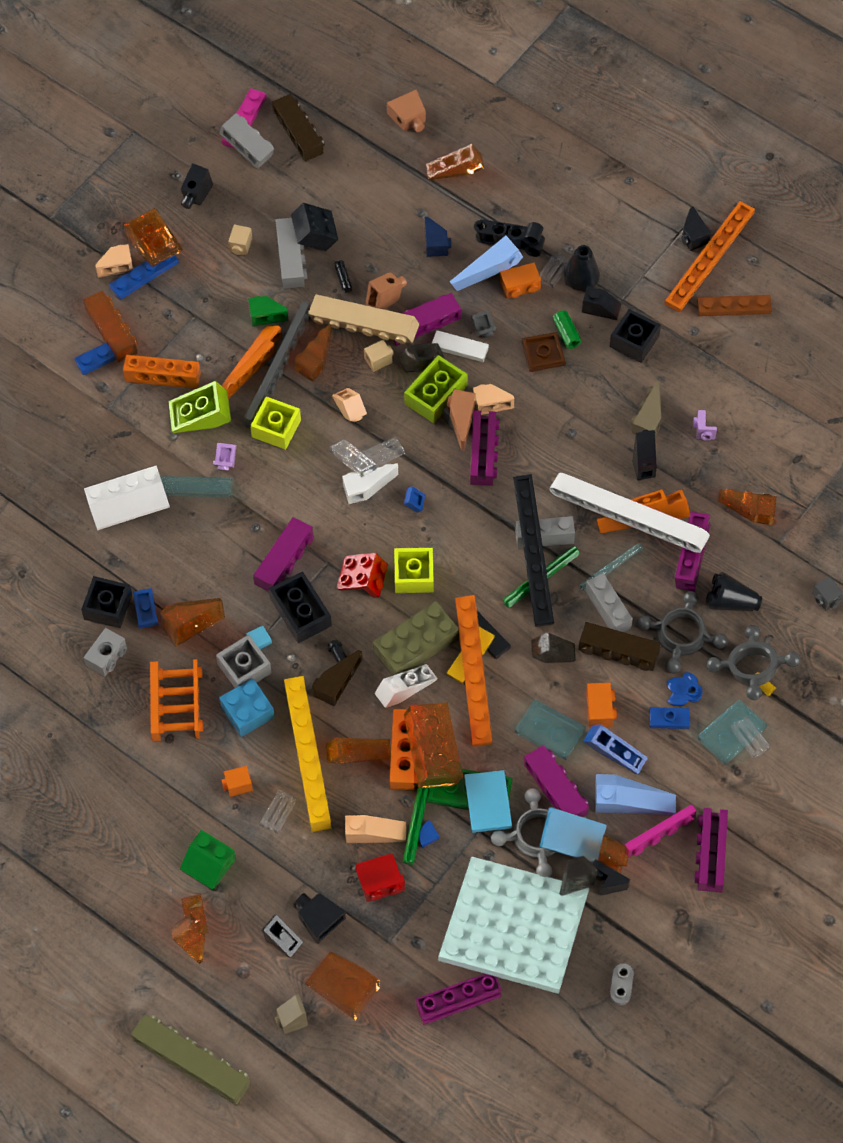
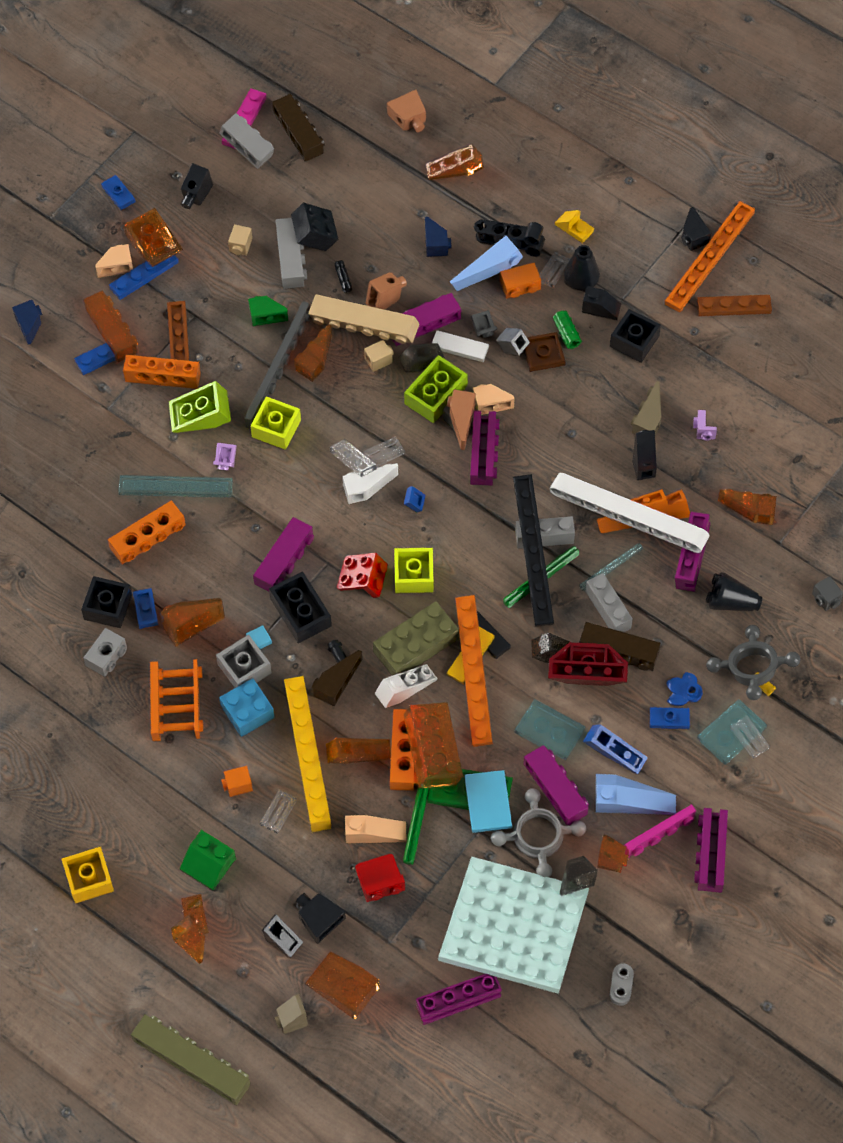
(28, 319): none -> dark blue slope
(87, 875): none -> yellow brick
(118, 192): none -> blue plate
(126, 497): white slope -> none
(150, 523): none -> orange brick
(178, 330): none -> dark orange plate
(256, 356): orange wedge -> none
(350, 404): light nougat slope -> none
(428, 834): blue tile -> none
(512, 341): none -> flat silver brick
(572, 835): dark azure tile -> none
(574, 226): none -> yellow slope
(588, 665): none -> dark red wedge
(600, 704): orange brick -> none
(613, 880): black slope -> none
(673, 665): dark grey piece -> none

